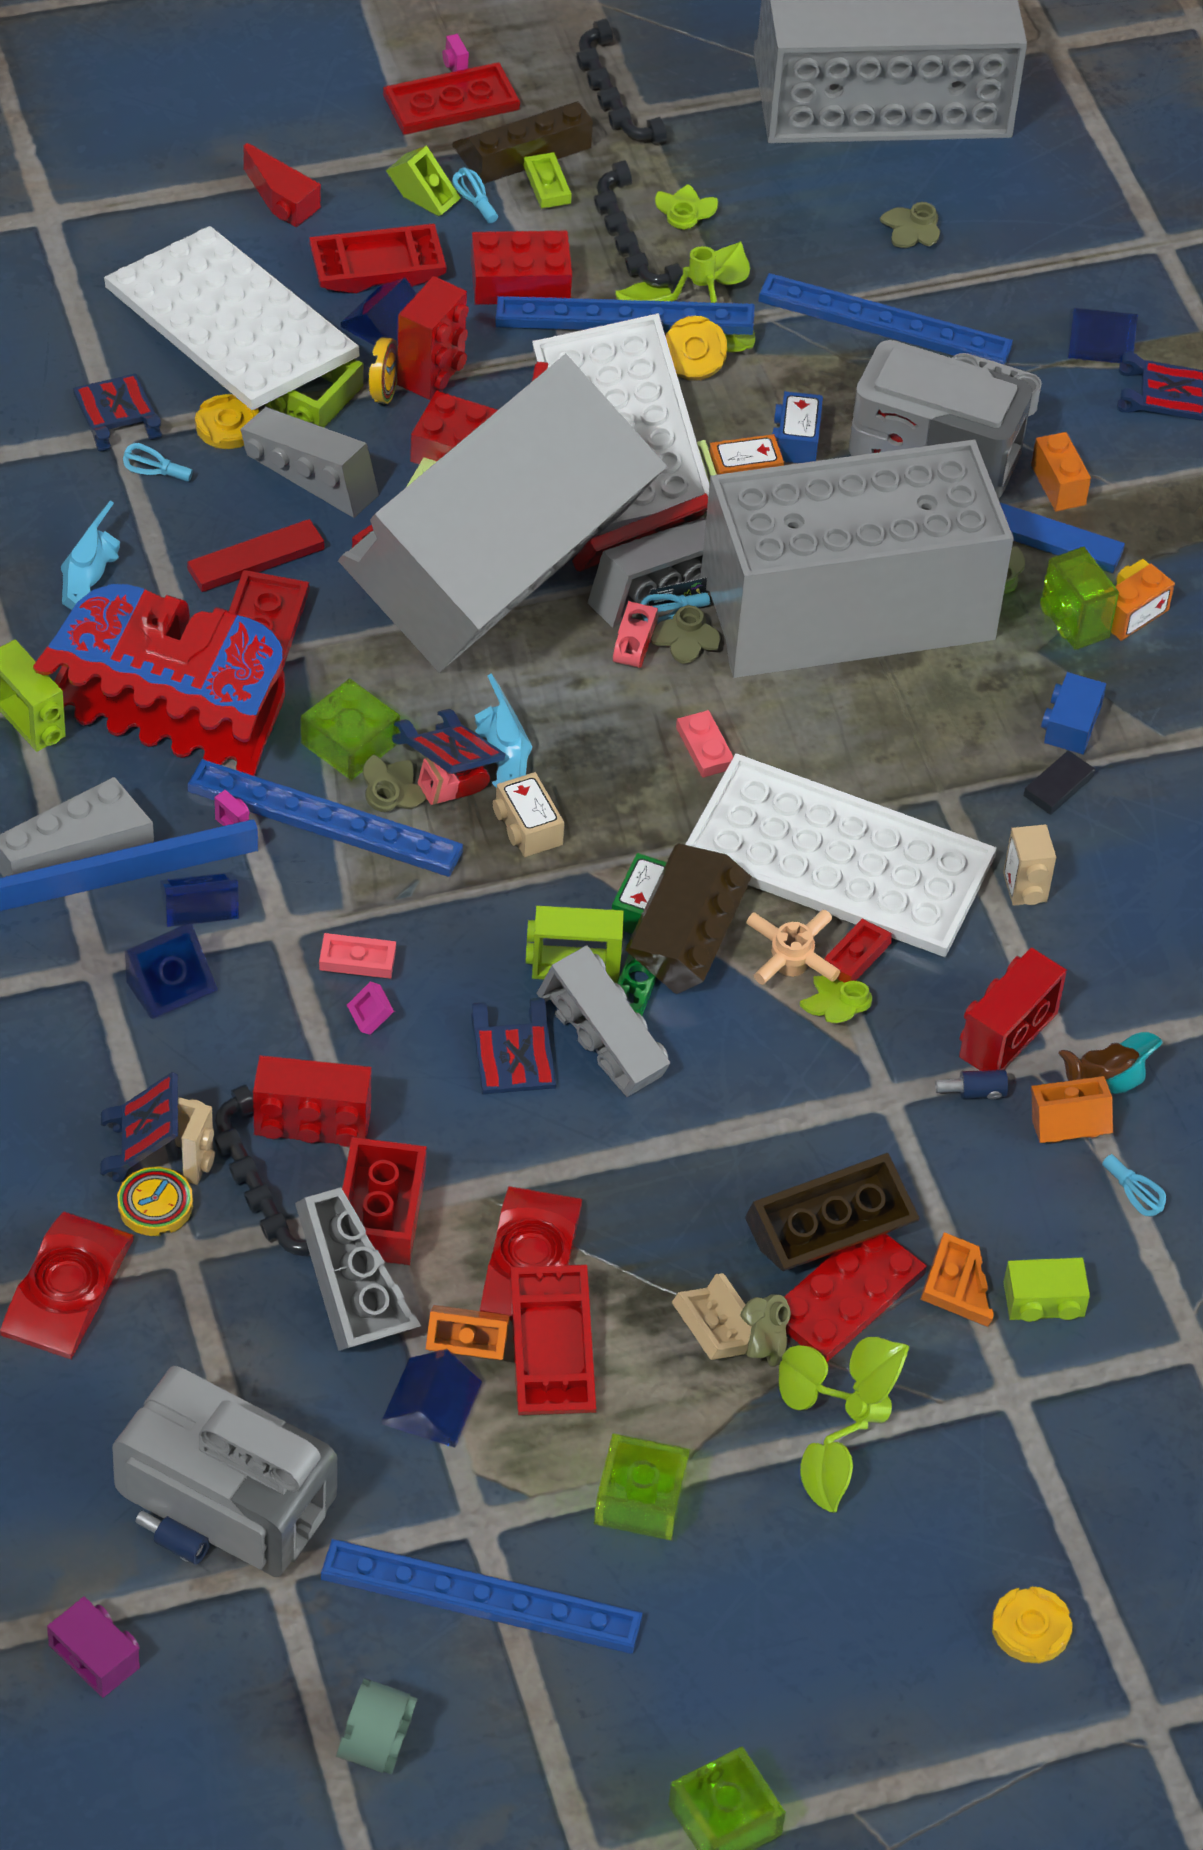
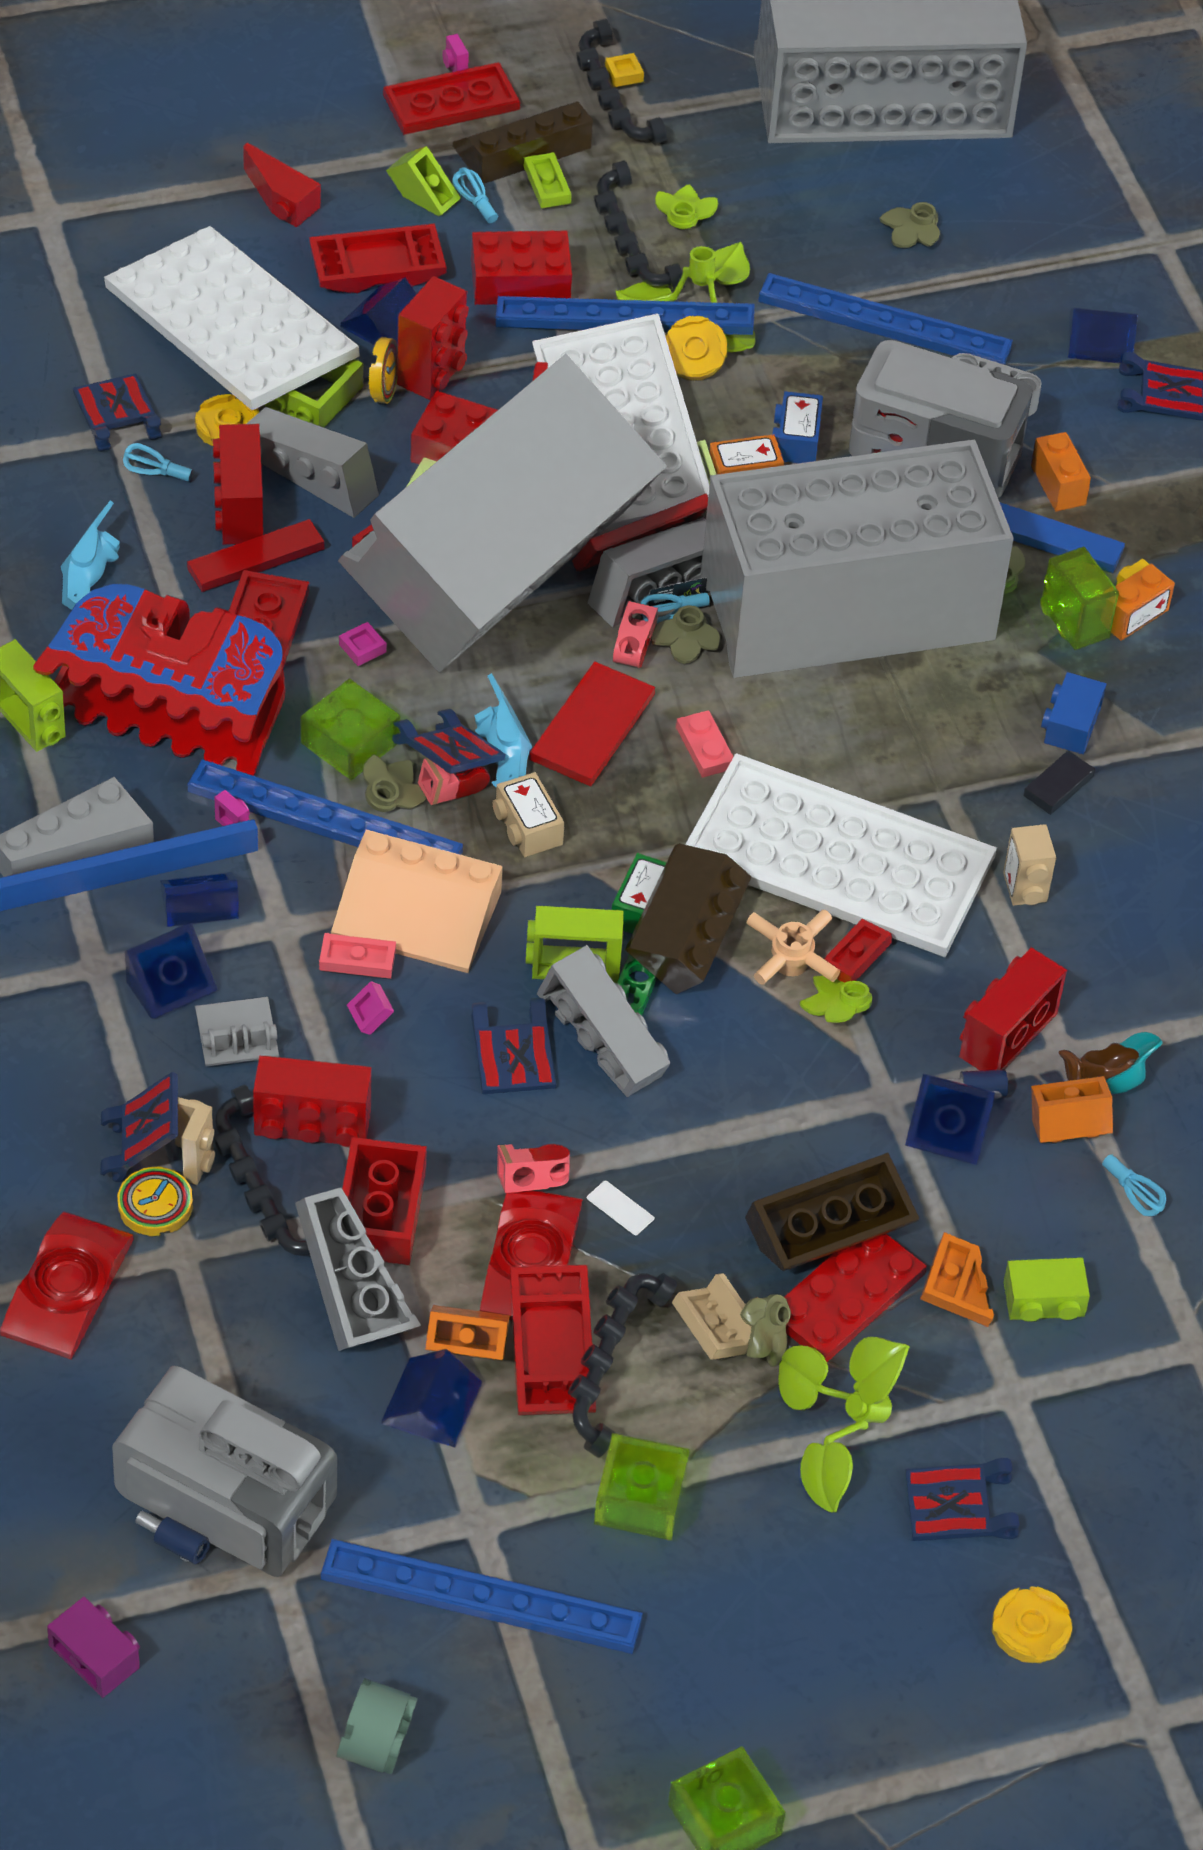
(236, 1031): none -> light grey hinge
(240, 482): none -> red brick
(362, 644): none -> dark pink plate
(420, 898): none -> light nougat slope
(532, 1167): none -> coral leg
(592, 723): none -> red tile
(599, 1358): none -> black bar
(620, 1208): none -> white sticker
(624, 70): none -> yellow plate
(950, 1119): none -> clear blue slope
(954, 1501): none -> dark blue flag

